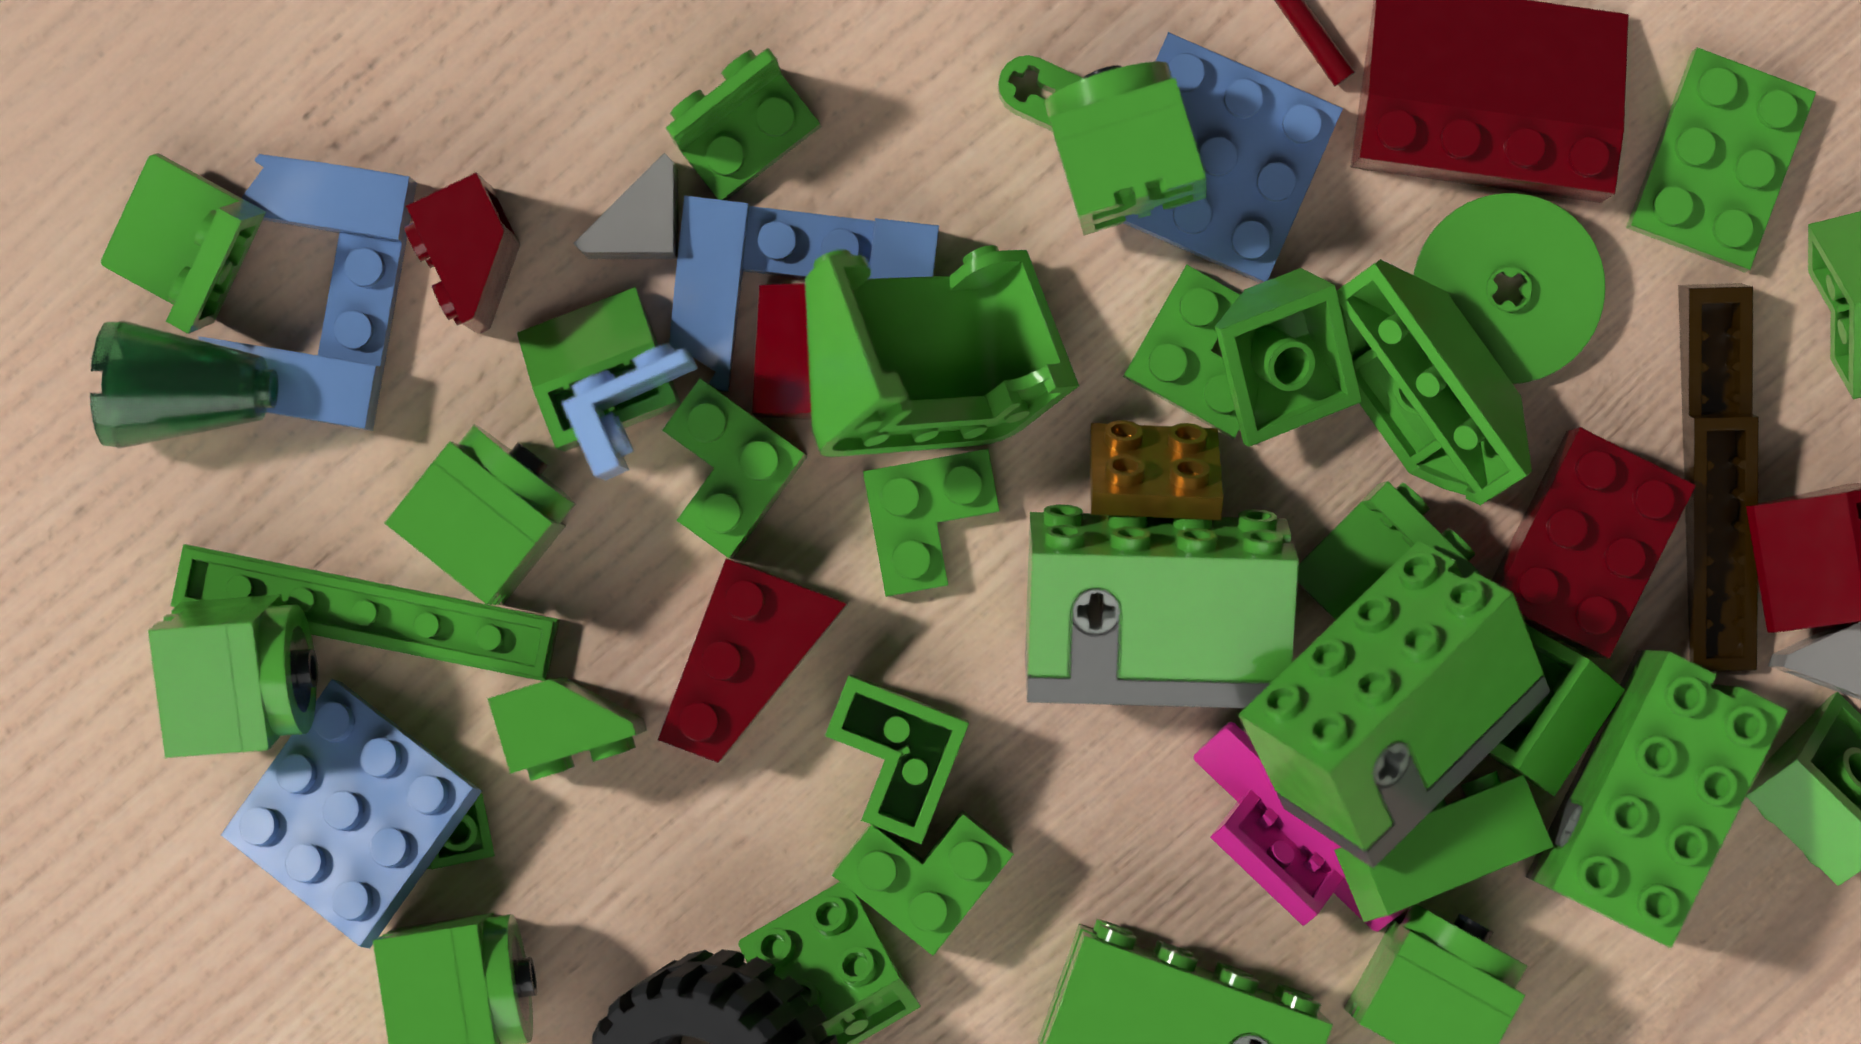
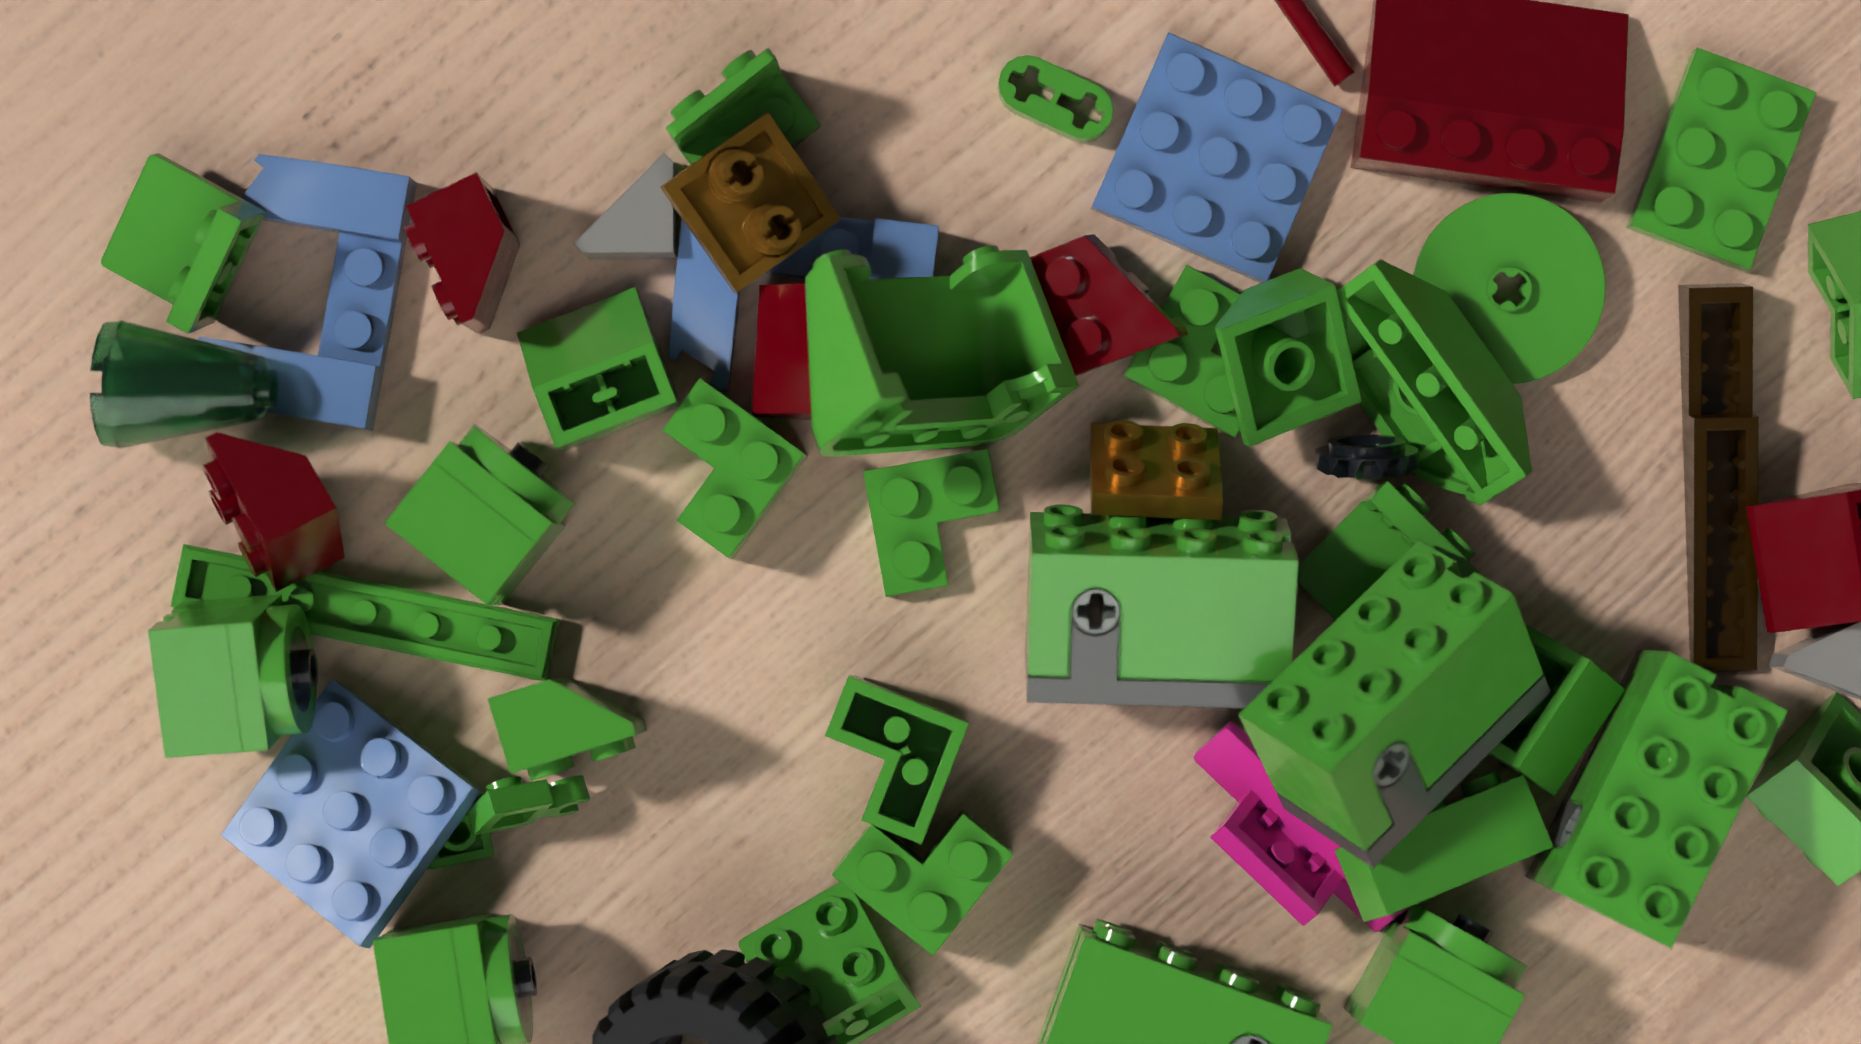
(276, 507): none -> dark red slope
(515, 804): none -> bright green plate
(604, 435): light blue bracket -> none
(742, 655): dark red wedge -> none
(750, 202): none -> pearl gold plate
(1099, 305): none -> dark red wing
(1125, 144): bright green piece -> none
(1366, 456): none -> black gear
(1591, 541): dark red brick -> none

